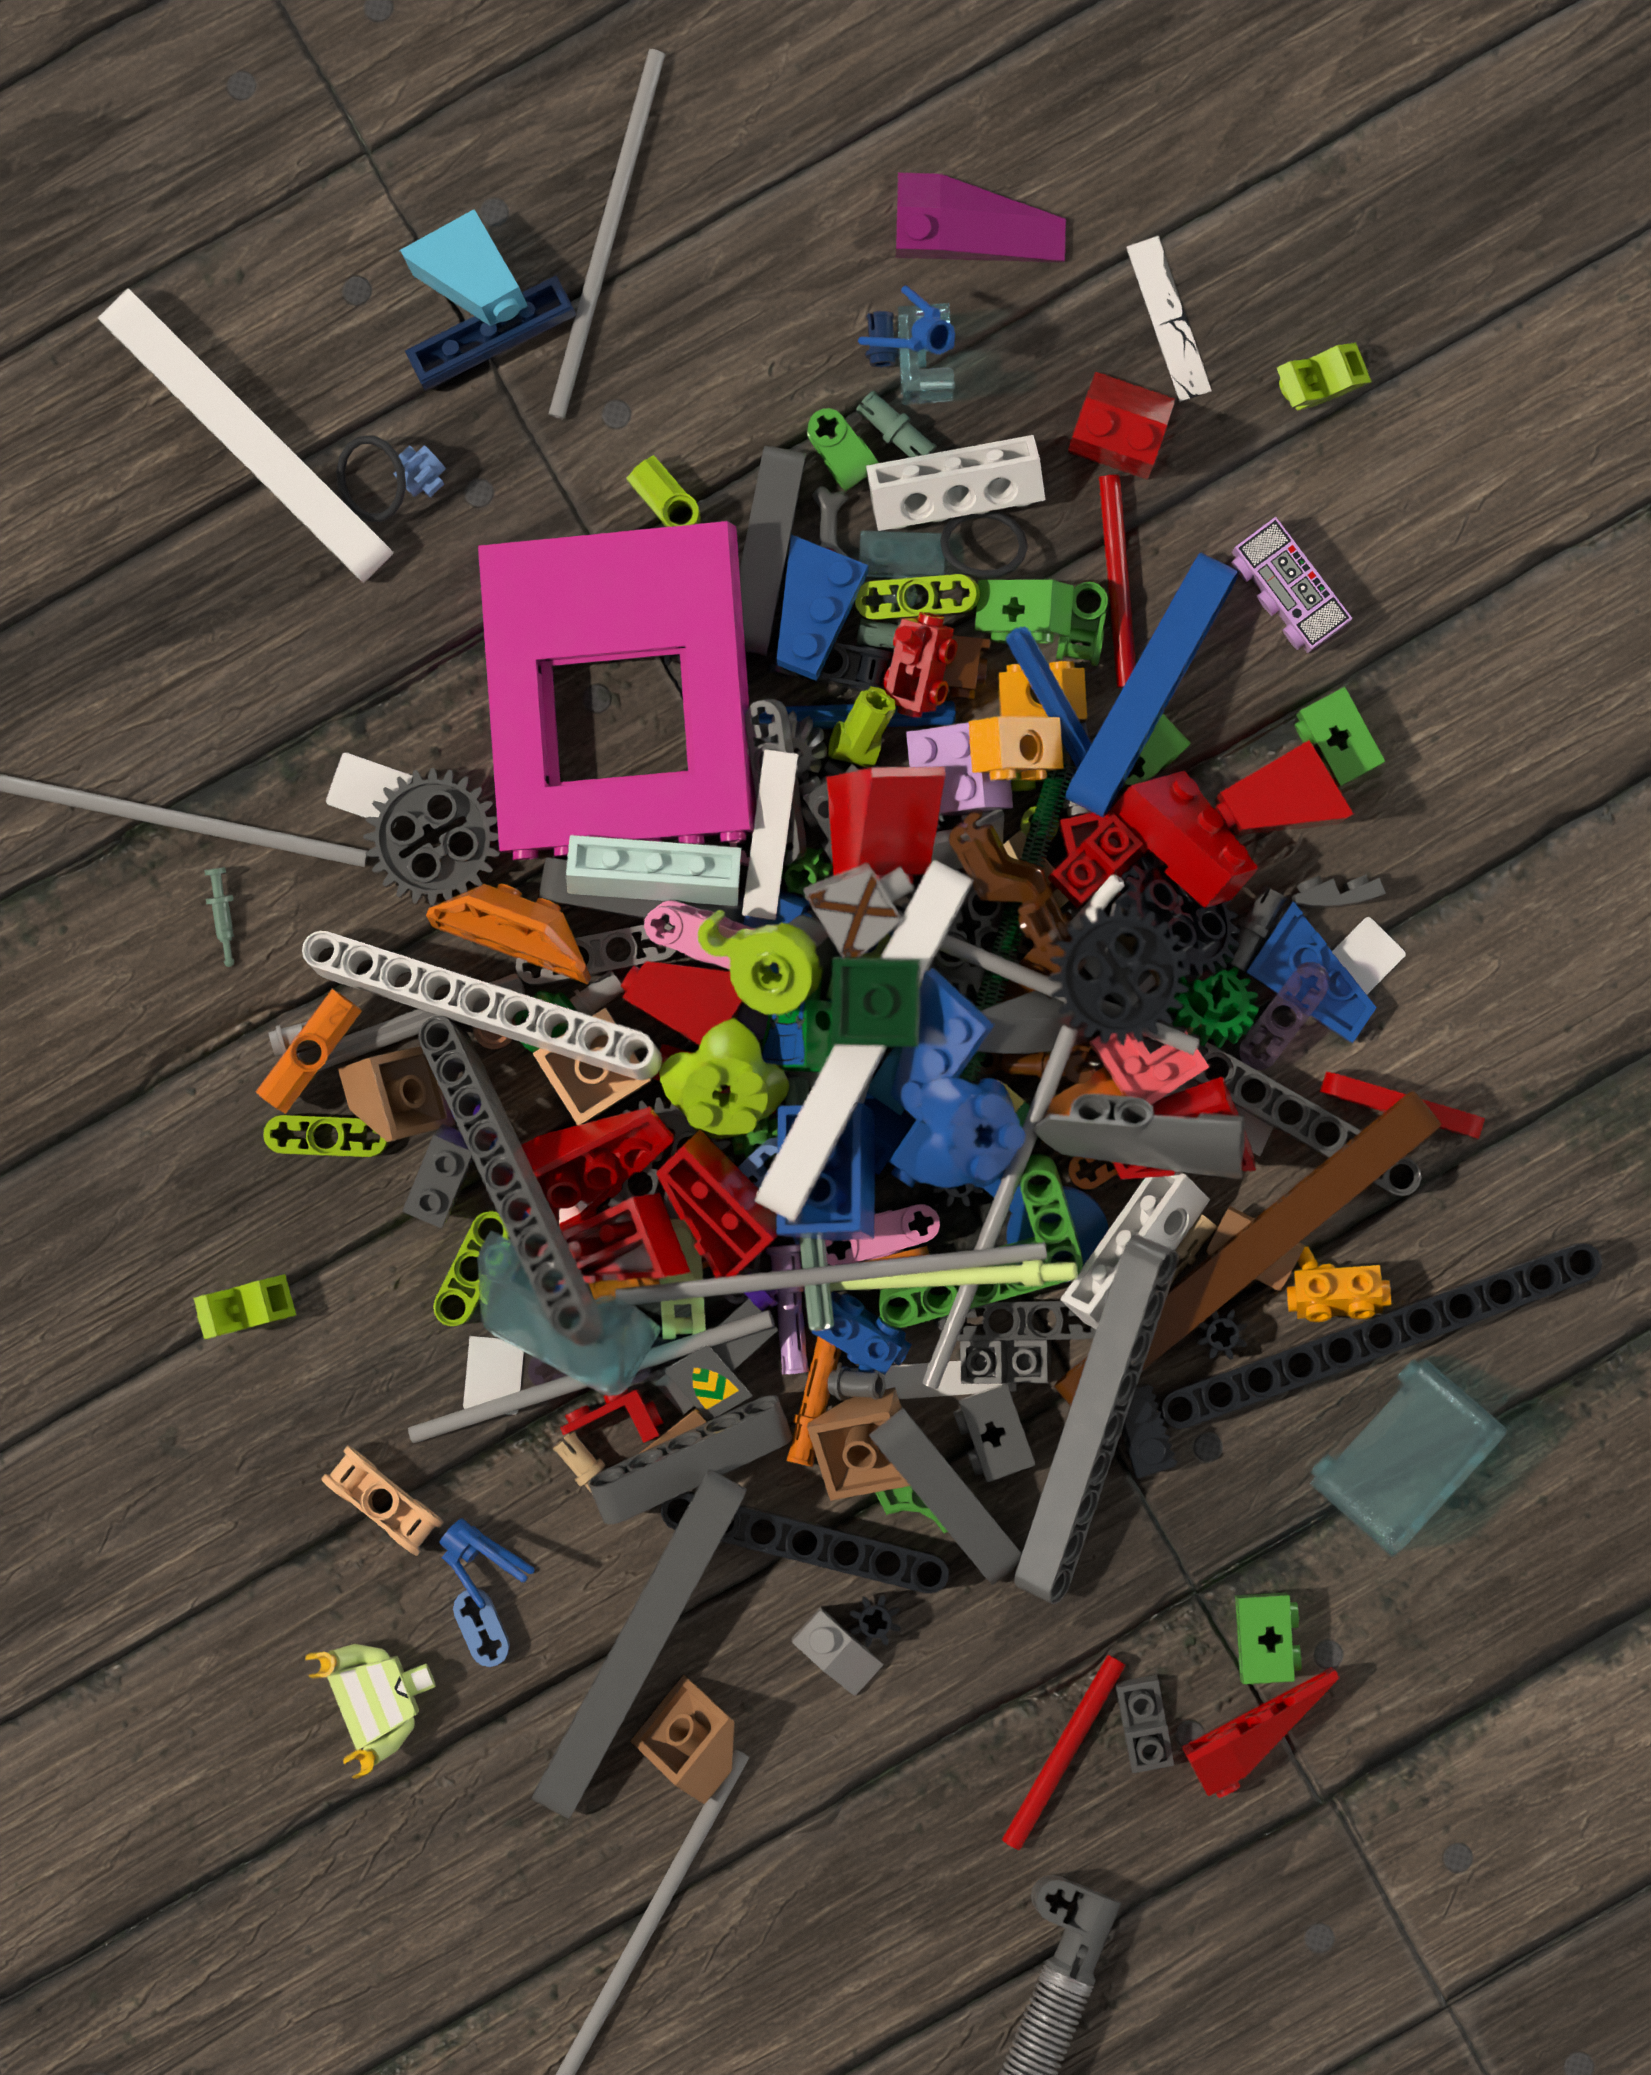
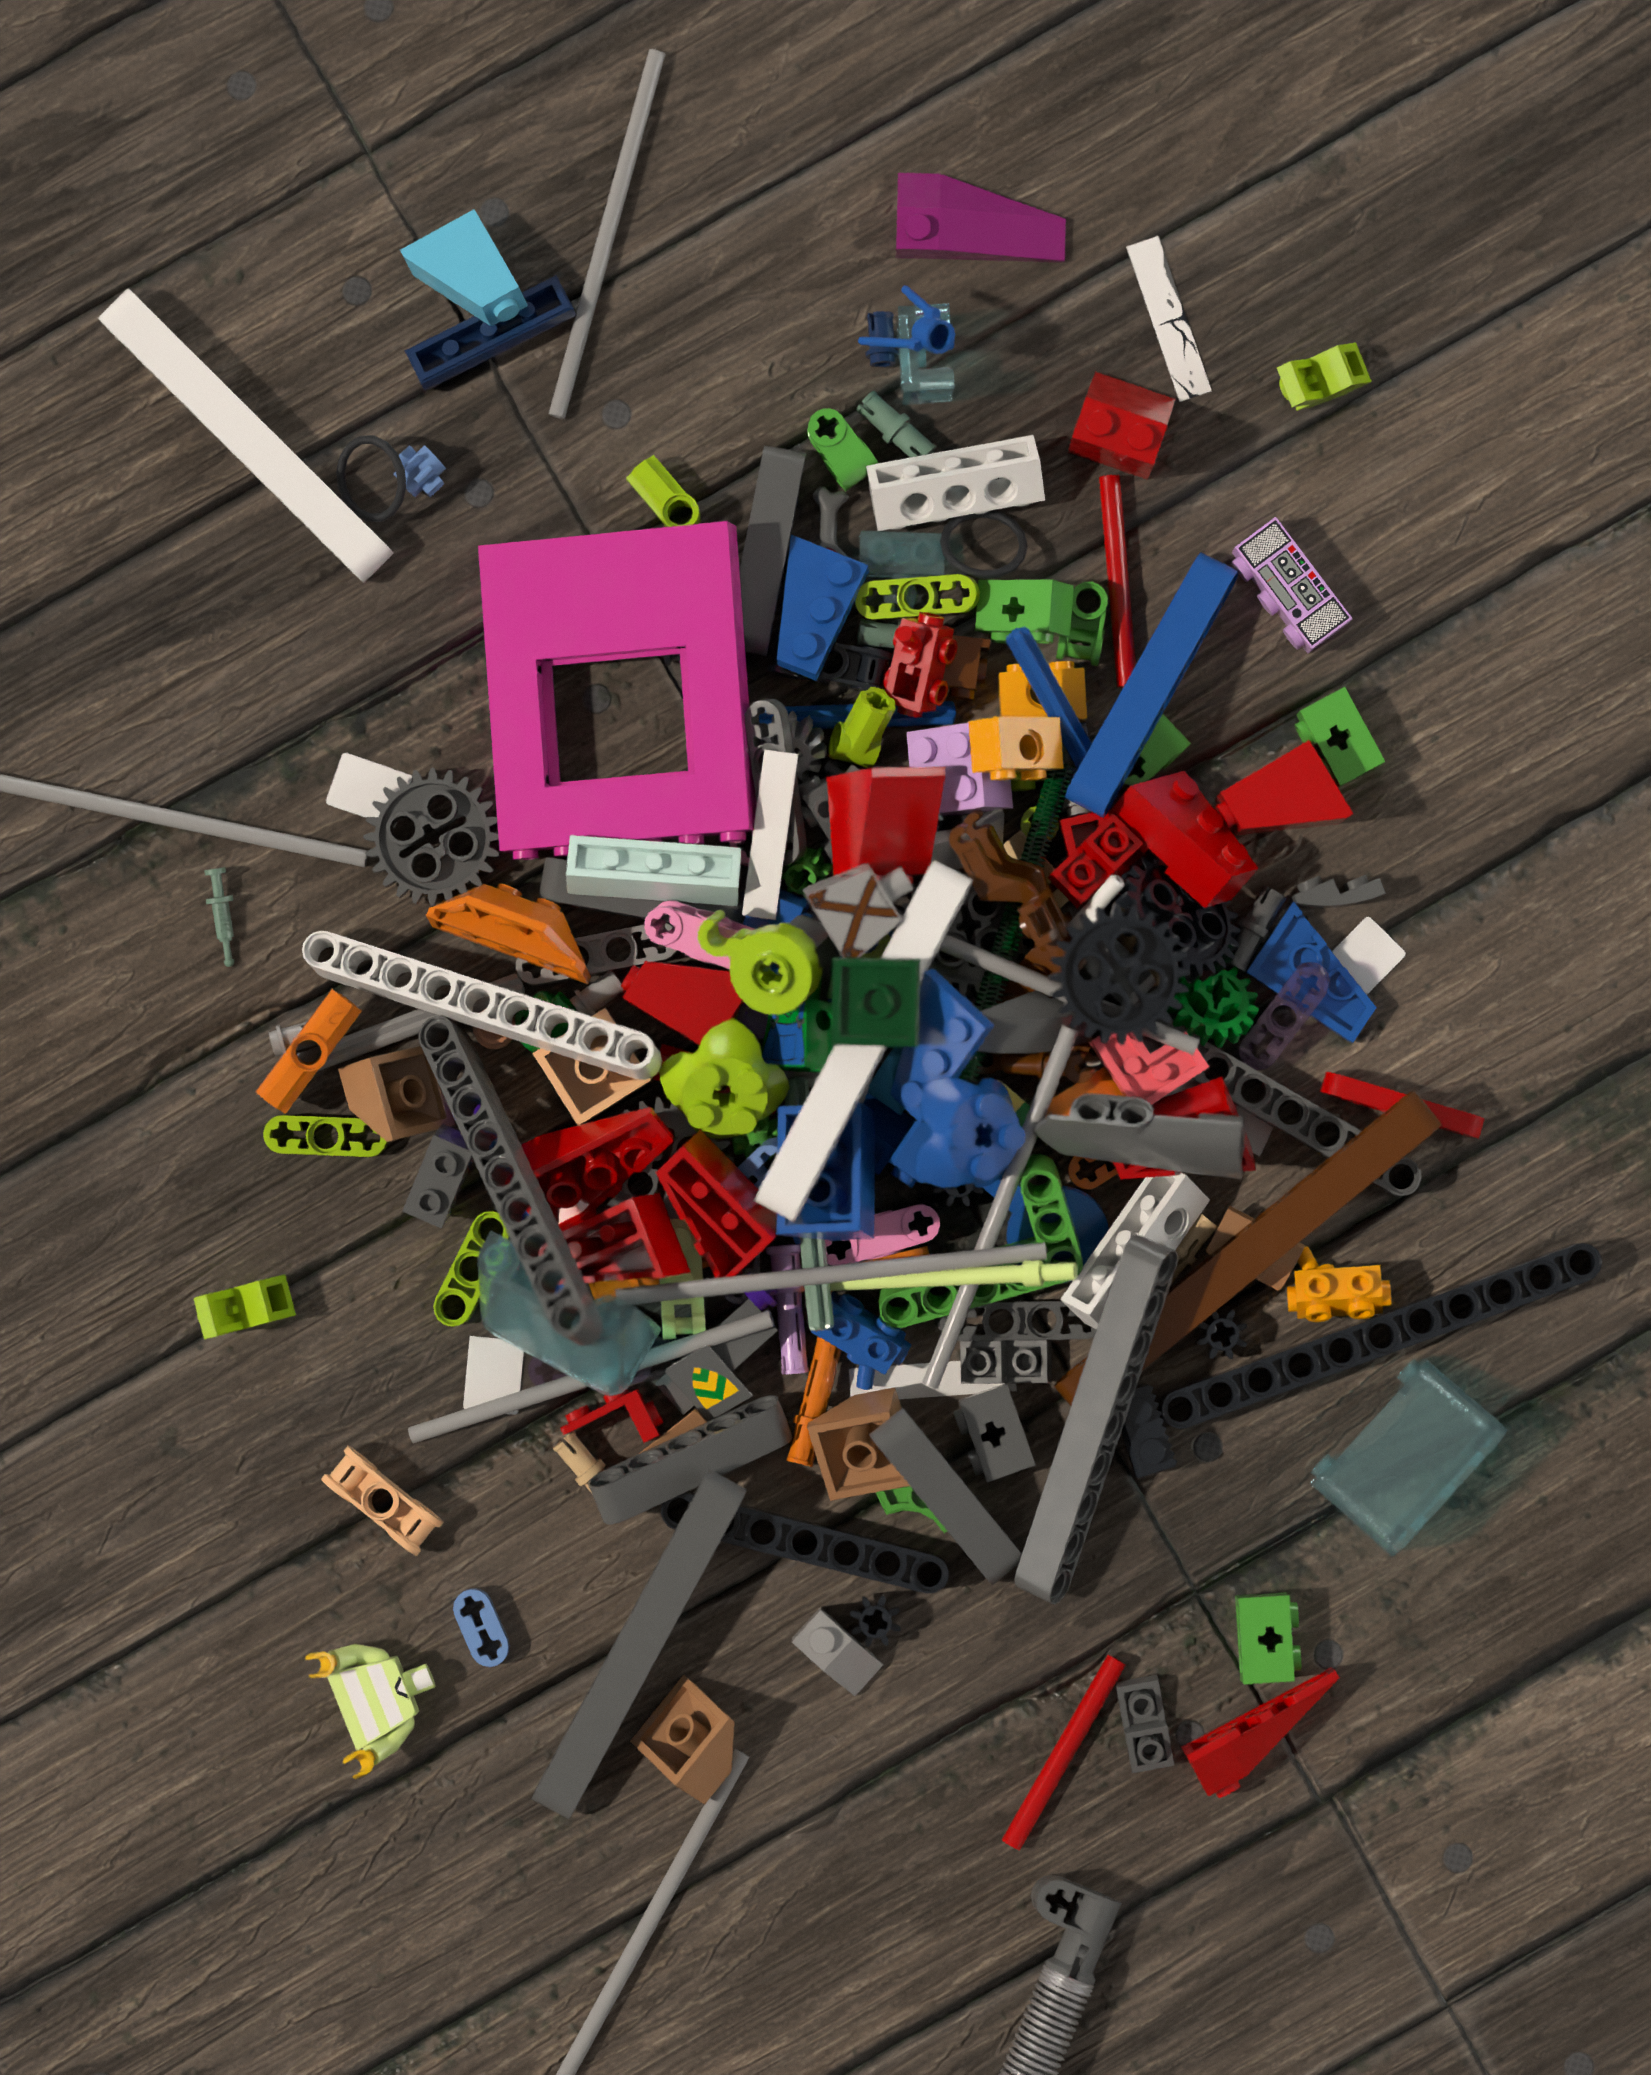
(465, 1543): blue plant -> none
(856, 1384): dark grey pin -> none

